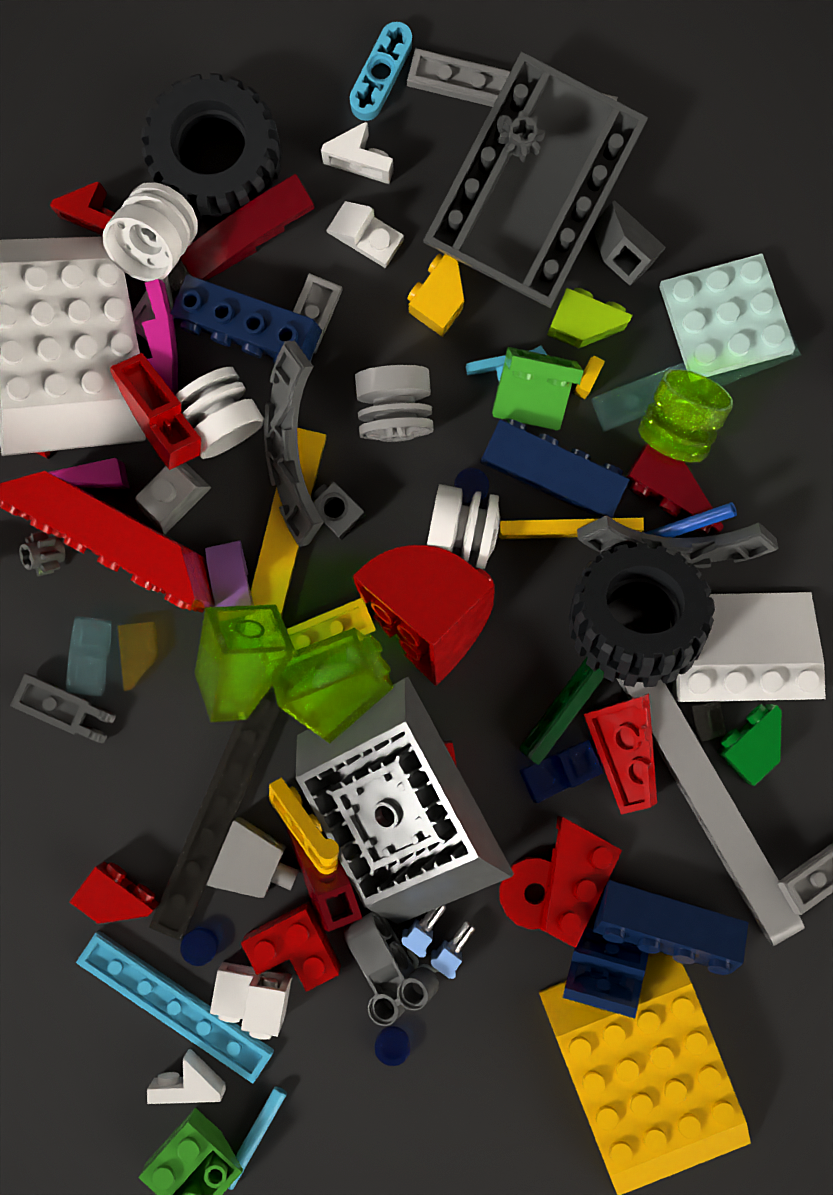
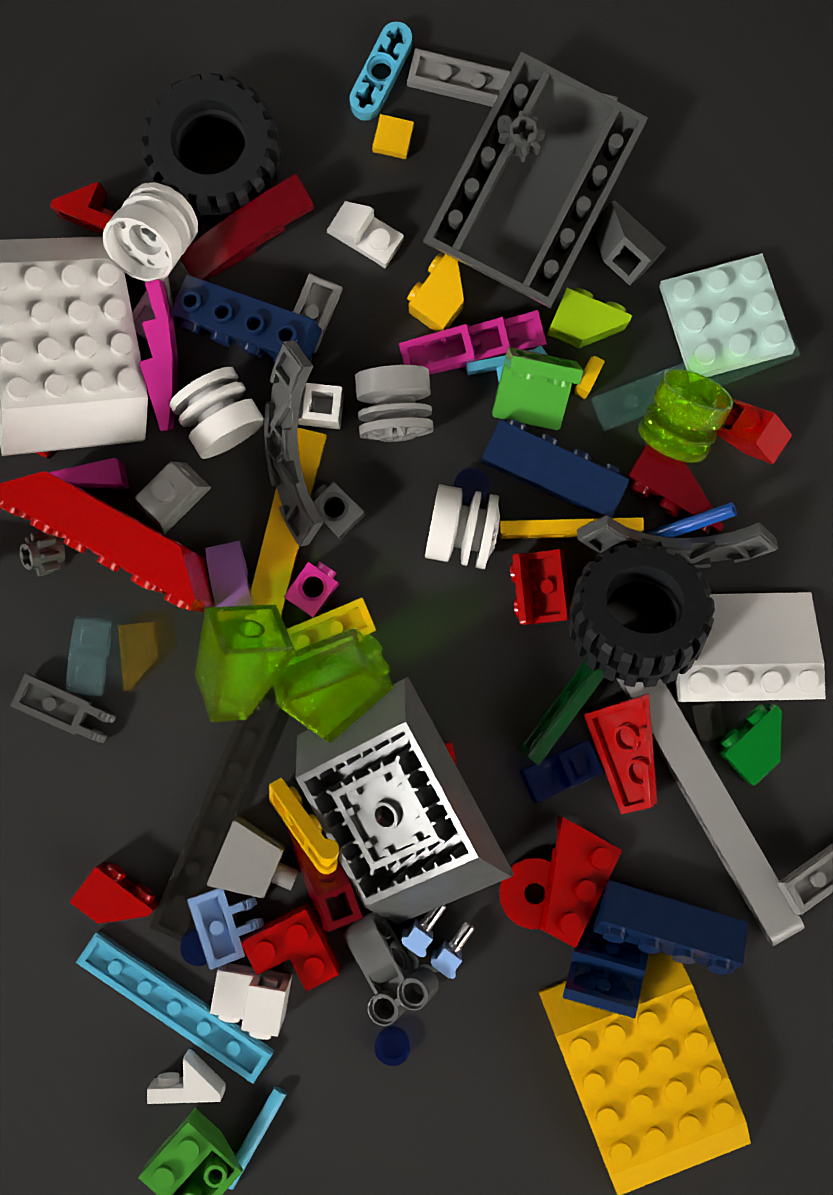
(156, 411): red slope -> none
(217, 928): none -> light blue hinge
(297, 594): none -> dark pink brick
(321, 406): none -> white slope
(349, 155): white slope -> none
(393, 136): none -> yellow tile
(429, 602): red brick -> none
(465, 344): none -> dark pink slope
(541, 587): none -> red bracket
(755, 431): none -> red slope

